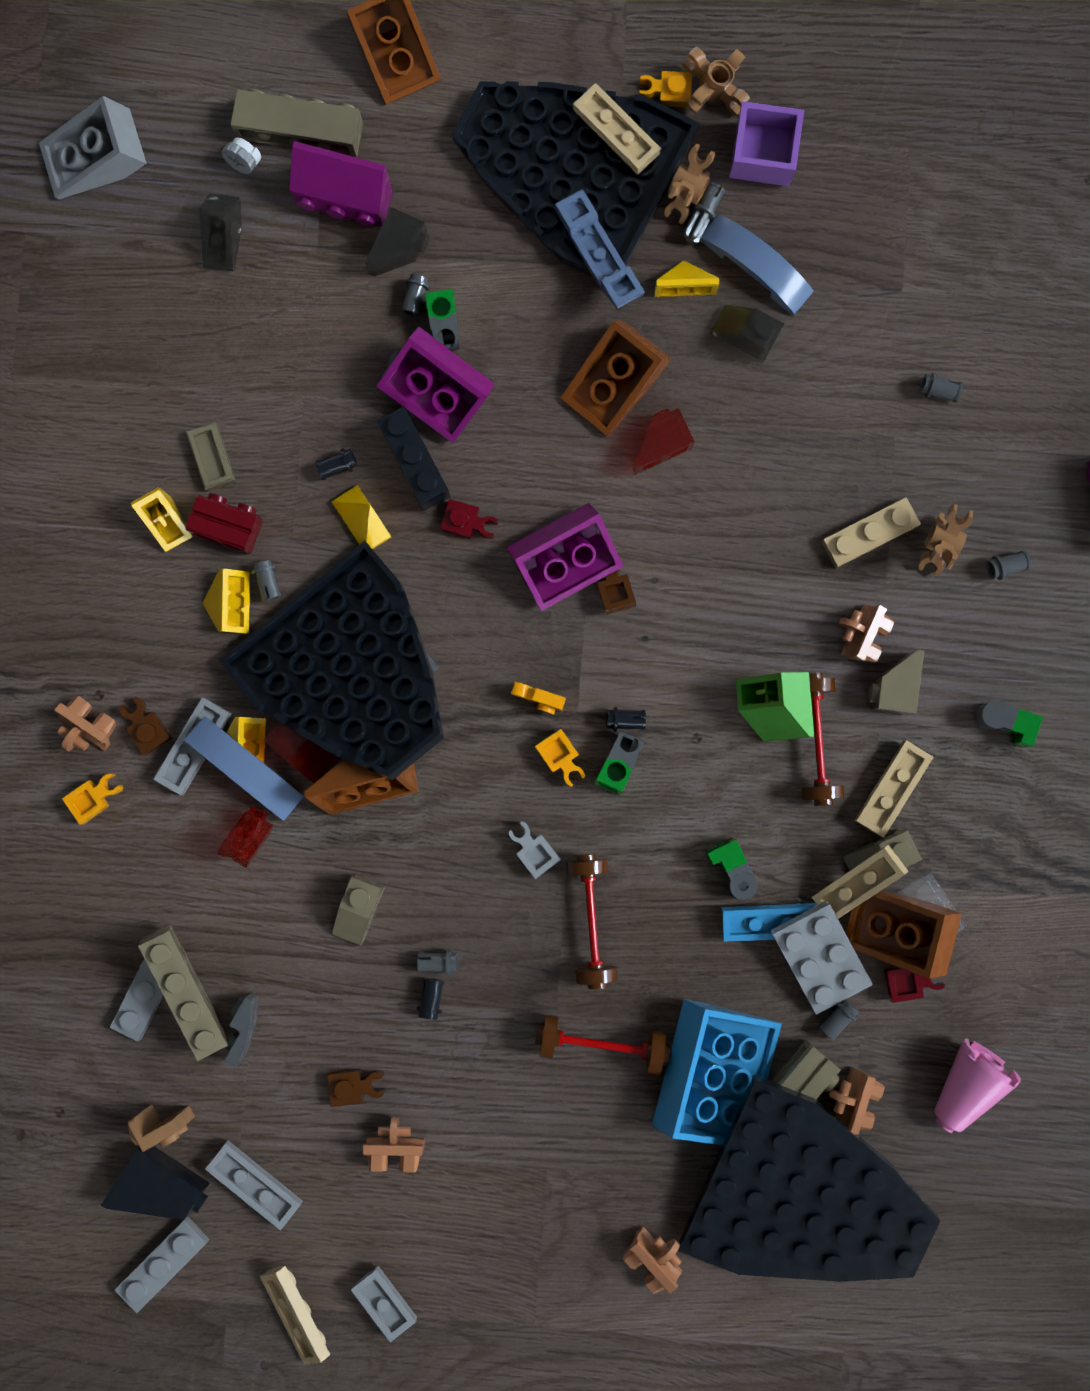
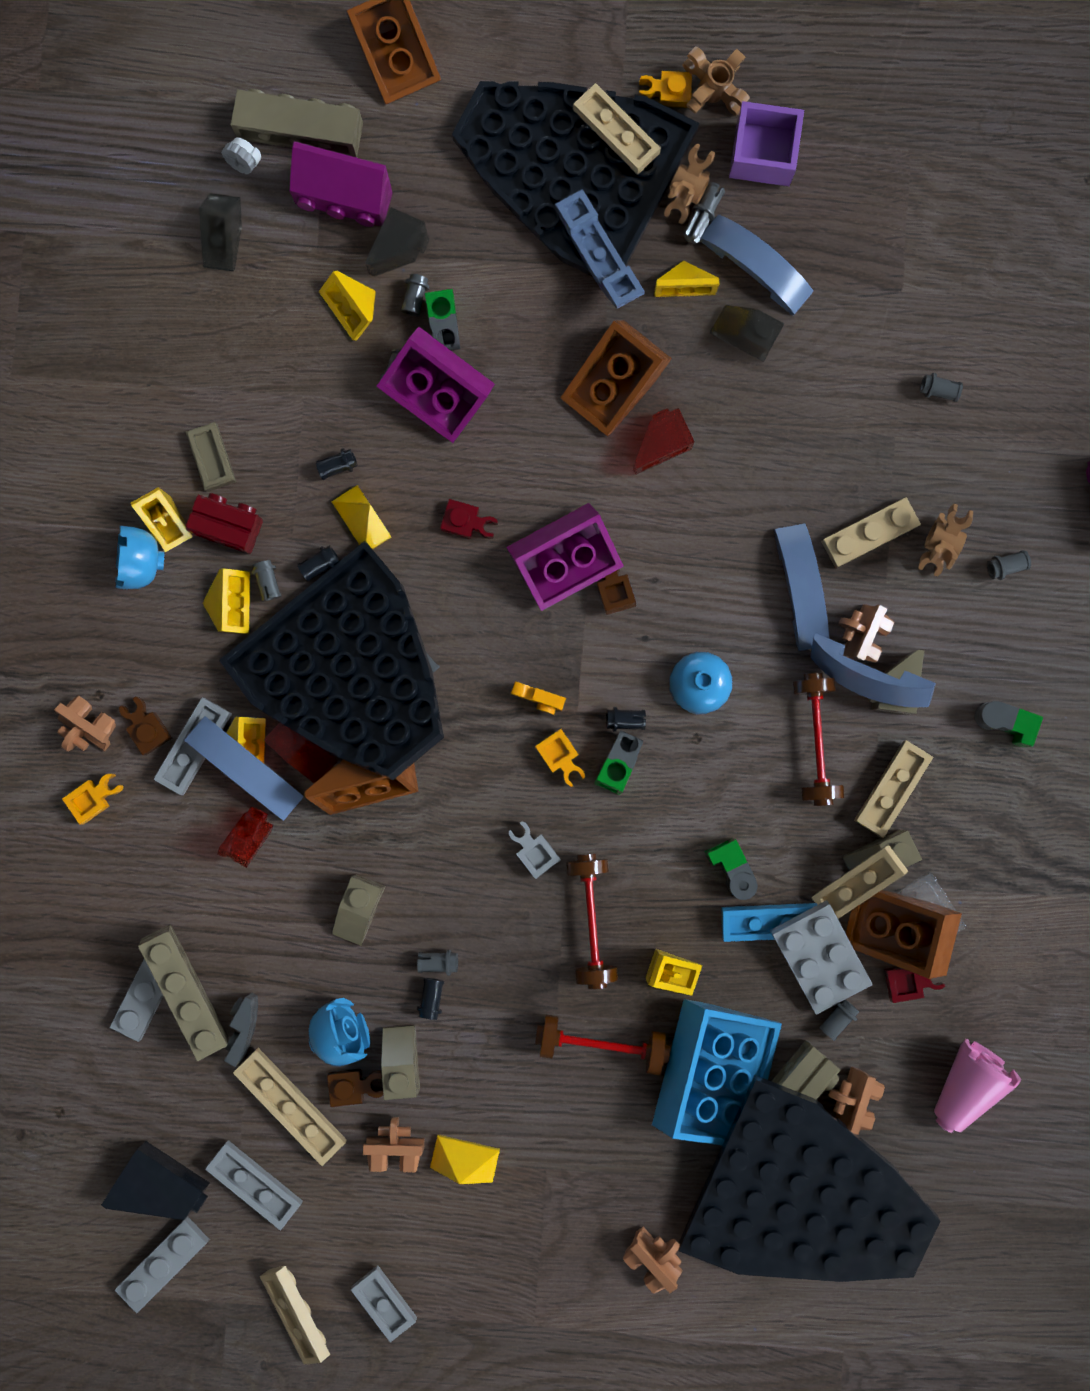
(92, 149): light grey slope -> none
(137, 558): none -> dark azure cylinder
(148, 1129): medium nougat bracket -> none
(290, 1106): none -> tan plate
(318, 563): none -> black pin
(338, 1034): none -> dark azure cylinder
(349, 302): none -> yellow slope
(400, 1062): none -> dark tan slope
(414, 458): black brick -> none
(464, 1160): none -> yellow slope
(673, 973): none -> yellow slope
(700, 682): none -> dark azure cylinder
(777, 705): bright green slope -> none
(803, 584): none -> sand blue slope
(869, 682): none -> sand blue slope

